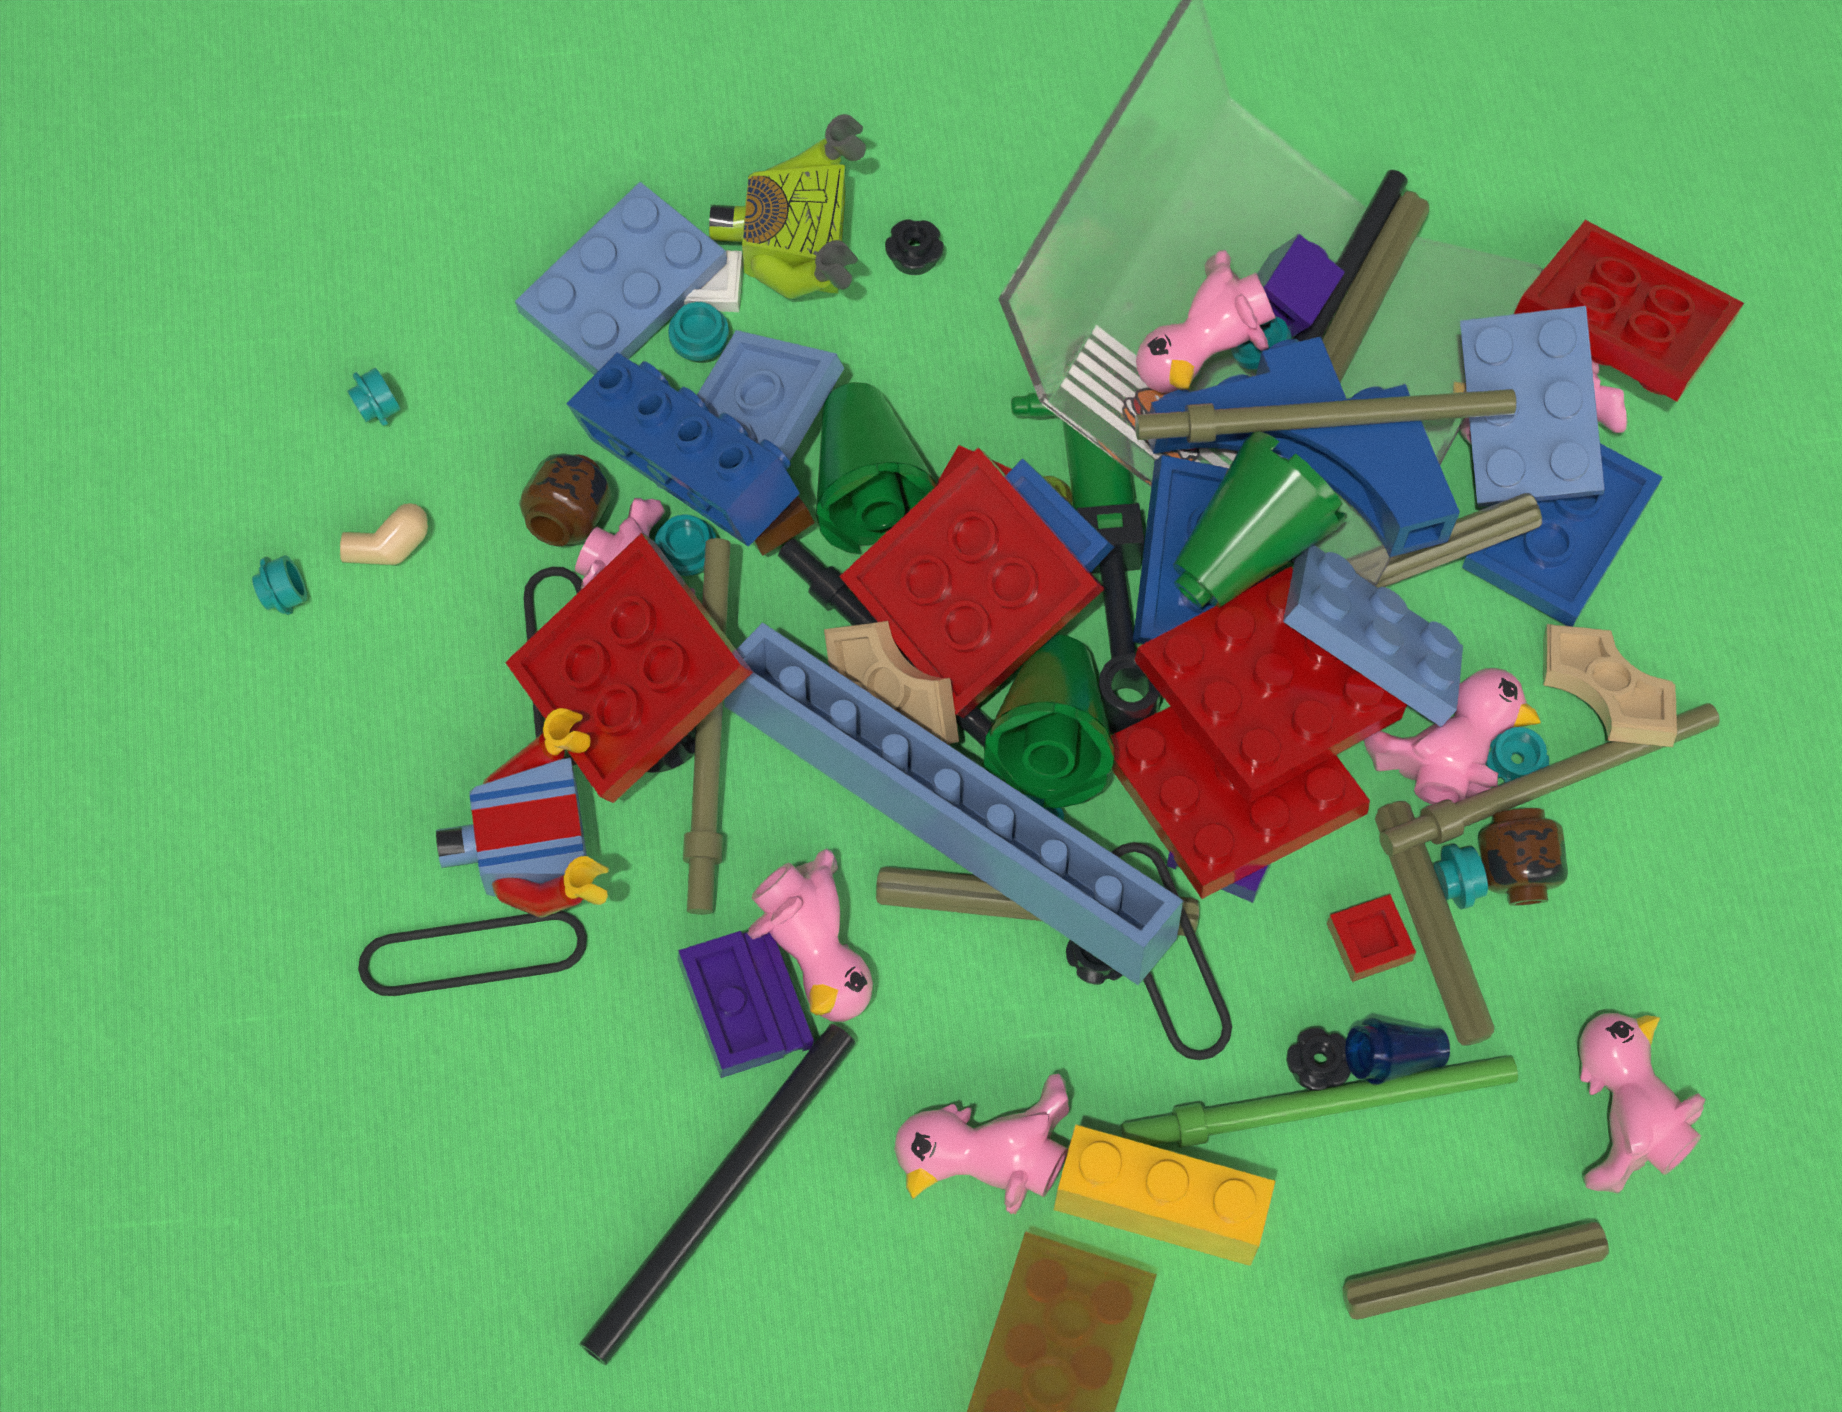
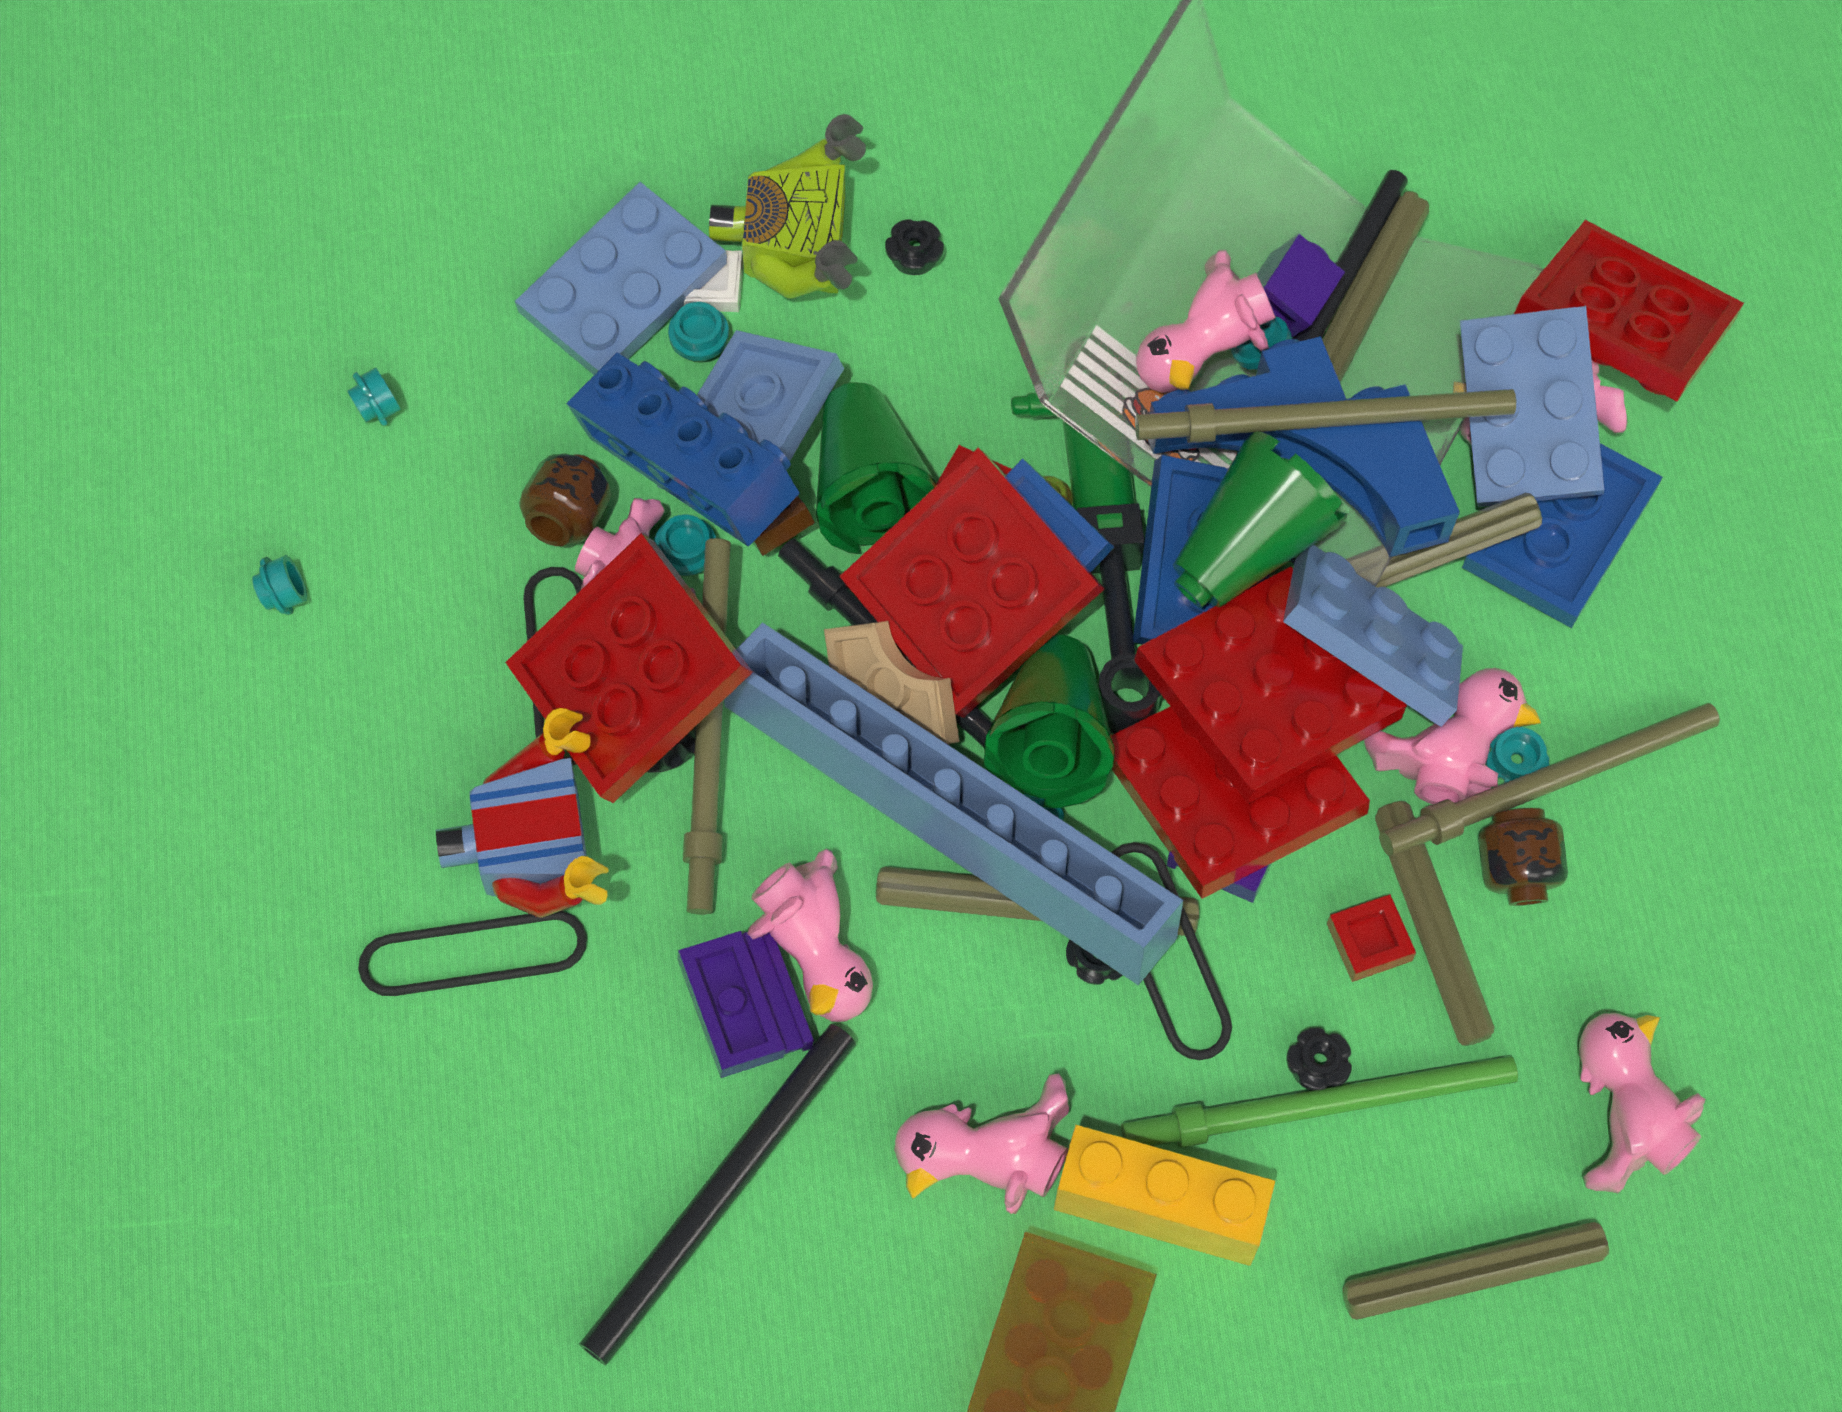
(391, 541): tan arm -> none
(1391, 1050): clear blue cone -> none
(1461, 875): teal plate -> none
(1626, 699): tan tile -> none

